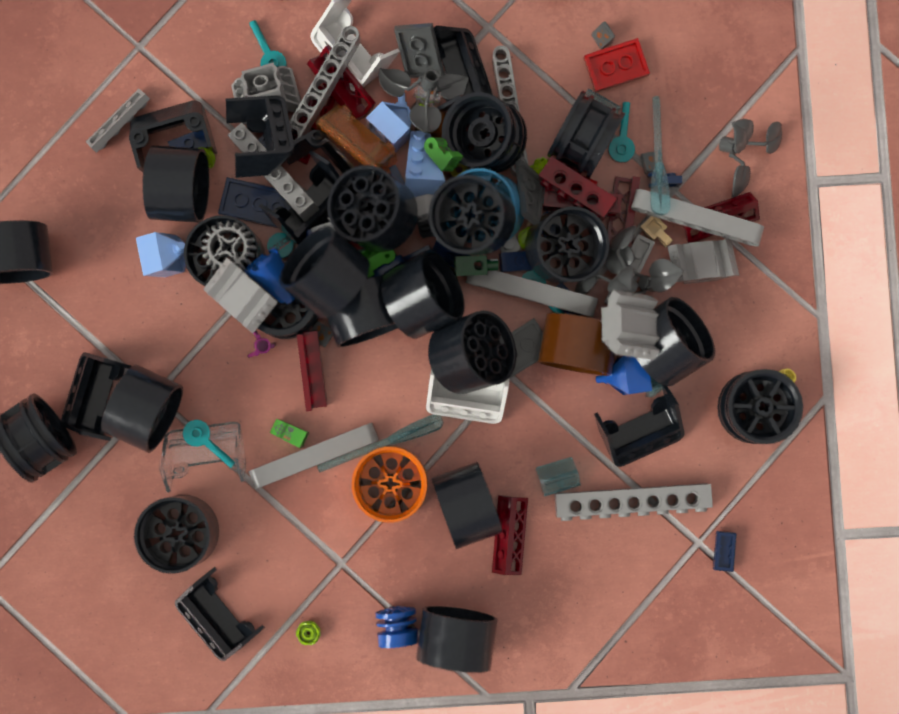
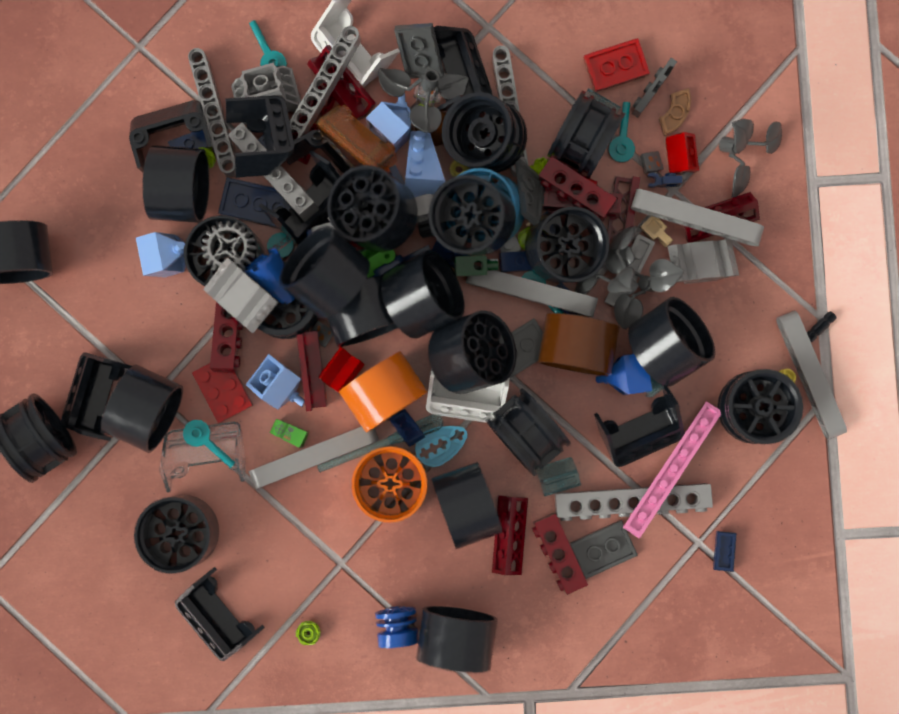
(118, 120): light grey plate -> none
(210, 104): none -> light grey beam
(222, 392): none -> red plate
(230, 362): none -> dark red brick
(261, 345): magenta plant -> none
(275, 383): none -> light blue piece
(341, 370): none -> red panel
(383, 391): none -> orange wheel
(407, 428): none -> dark blue plate
(441, 153): bright green leg -> none
(443, 455): none -> medium azure piece
(528, 431): none -> black wheel
(576, 579): none -> dark red brick
(603, 35): dark grey slope -> none
(603, 549): none -> dark grey tile
(630, 325): light grey slope -> none
(651, 89): none -> dark grey wing
(659, 183): clear light blue piece -> none
(672, 470): none -> bright pink plate
(677, 112): none -> medium nougat tile
(682, 153): none -> red panel
(811, 375): none -> light grey beam
(821, 325): none -> black axle

